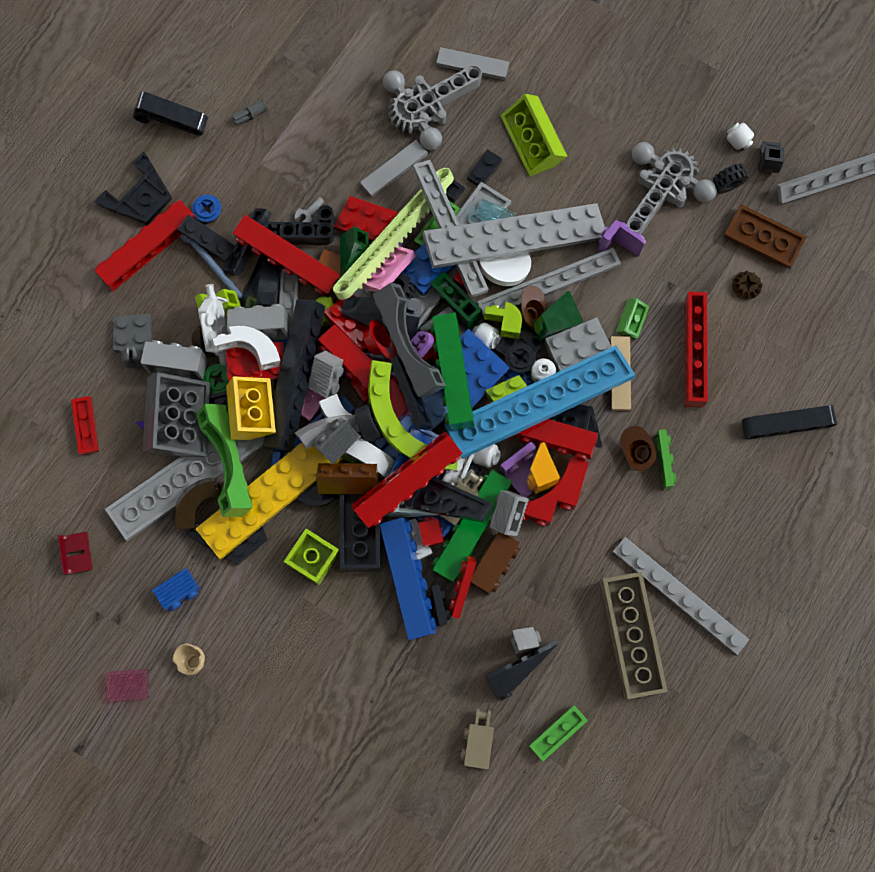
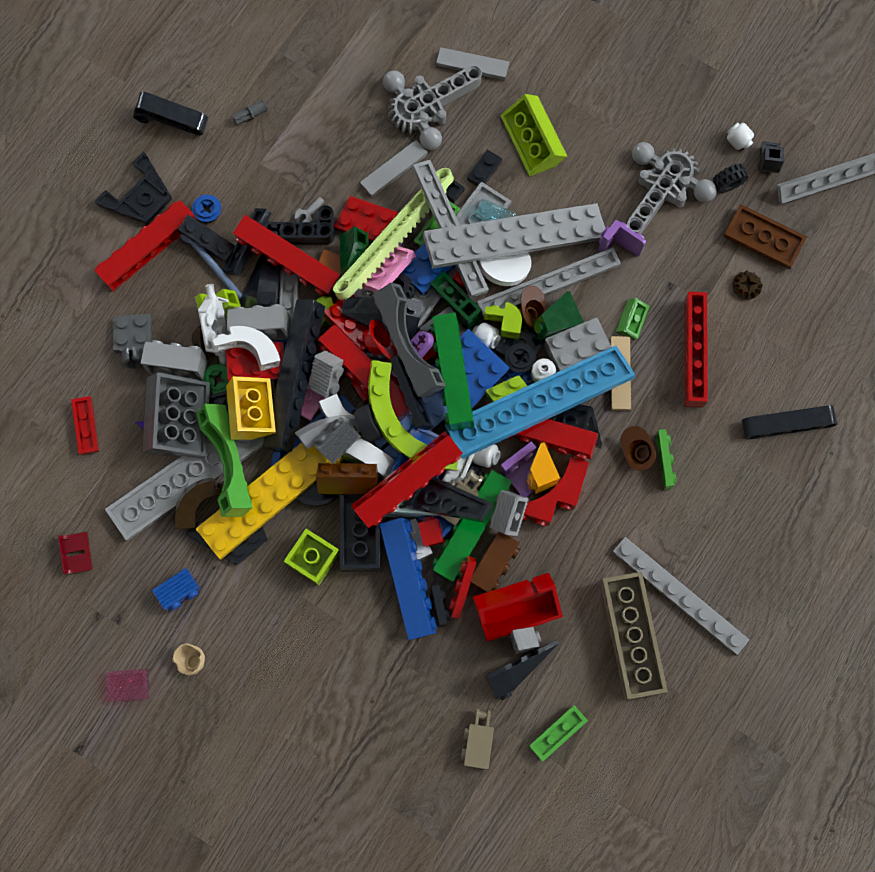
(518, 606): none -> red piece

